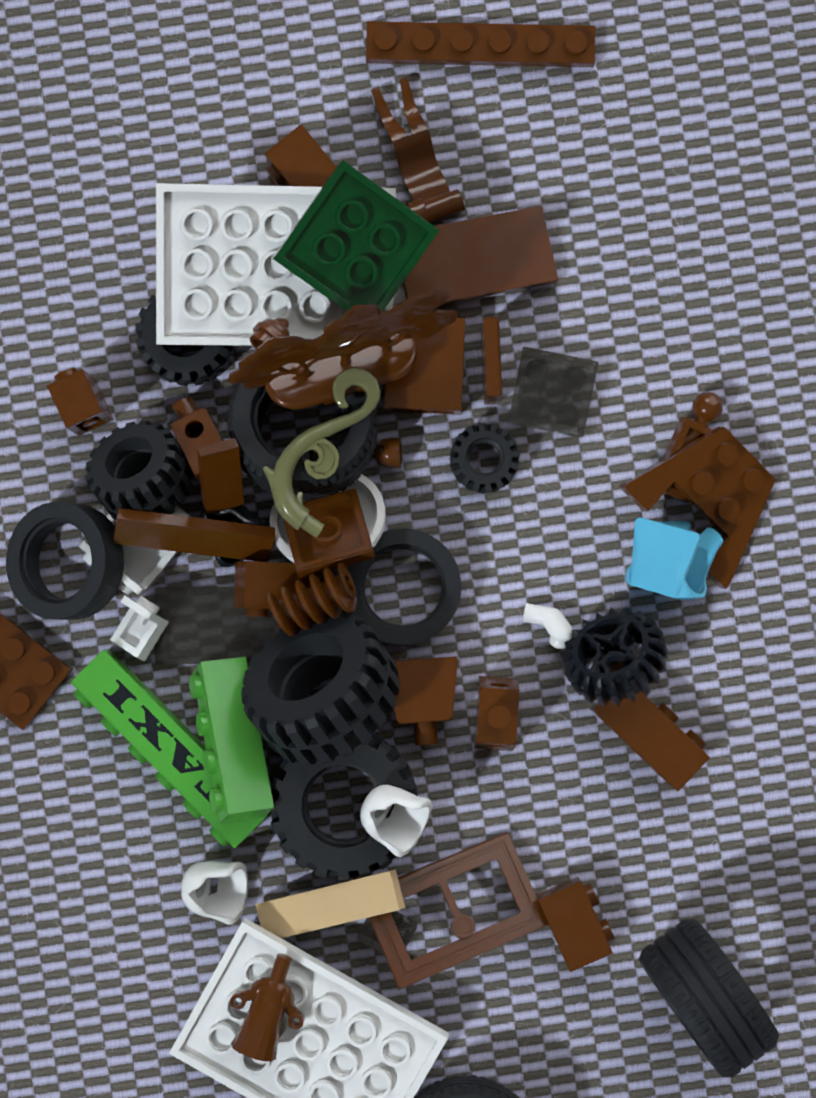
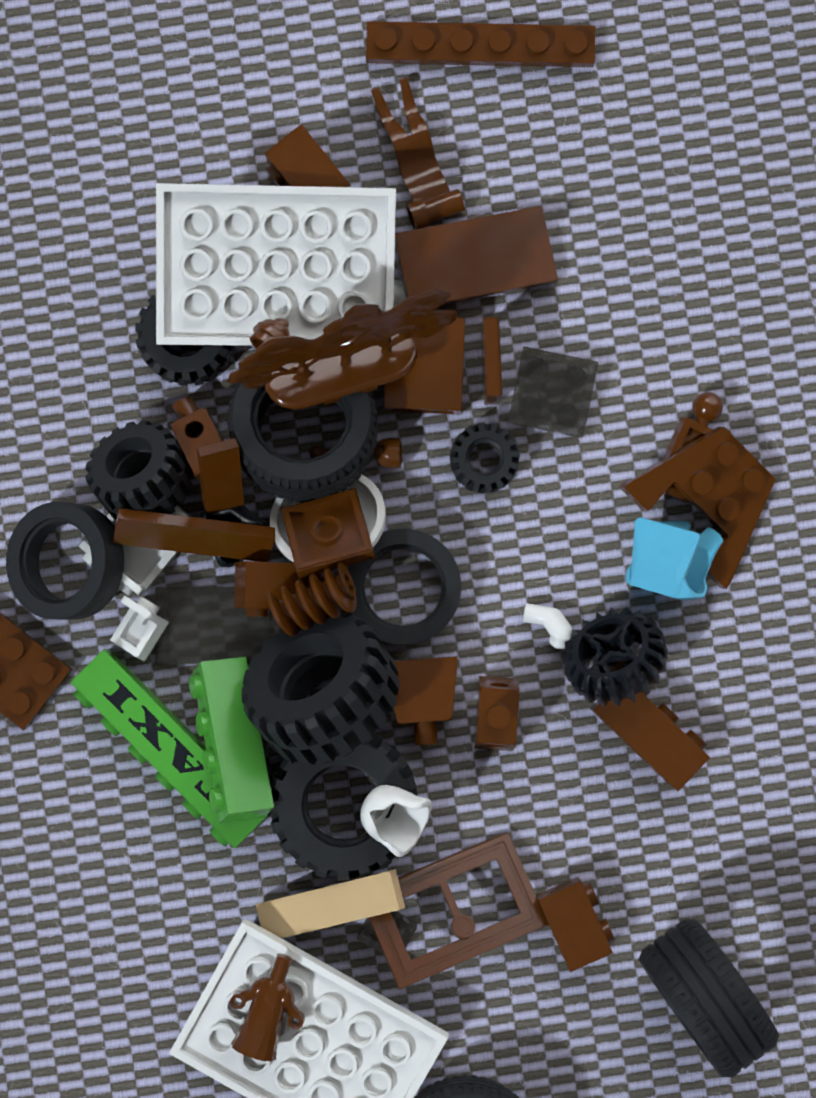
(79, 401): reddish brown brick -> none
(231, 893): white hair -> none
(280, 479): olive plant -> none
(355, 241): dark green plate -> none

